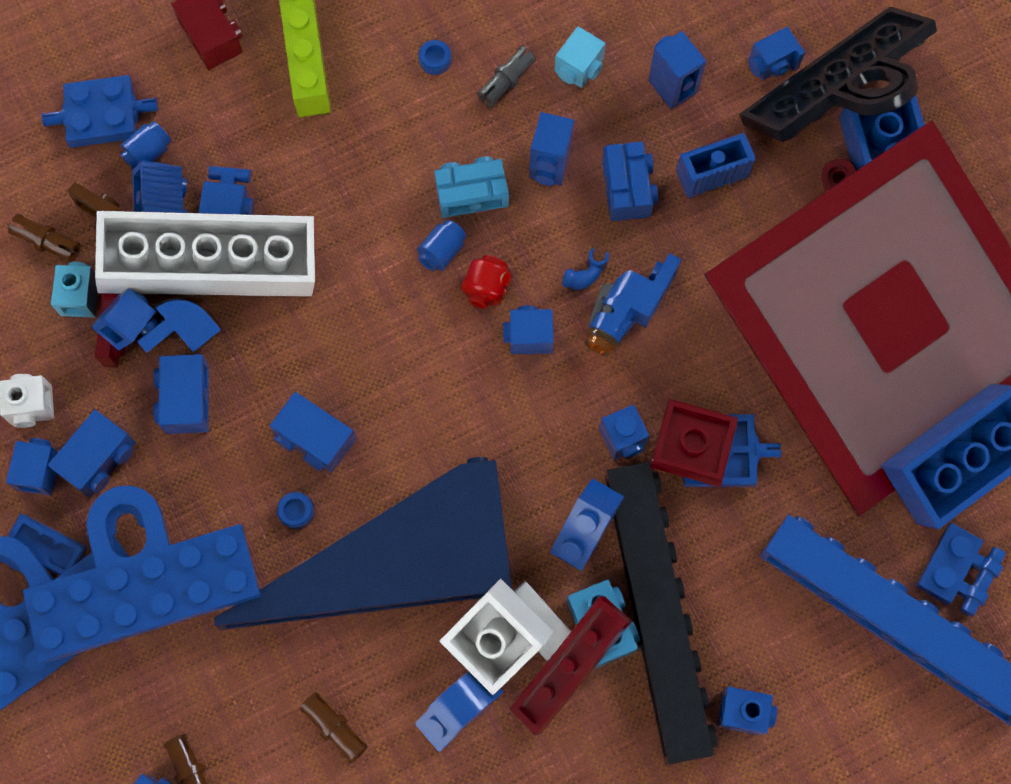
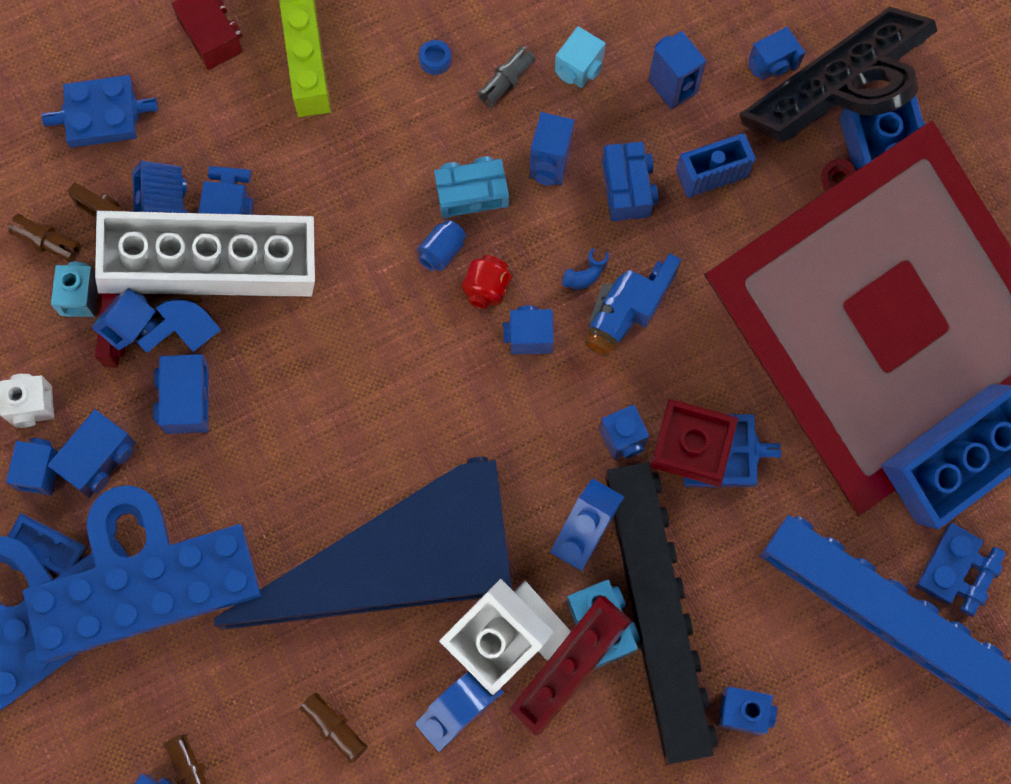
(145, 144): blue brick -> none
(295, 510): blue tile -> none
(312, 433): blue brick -> none

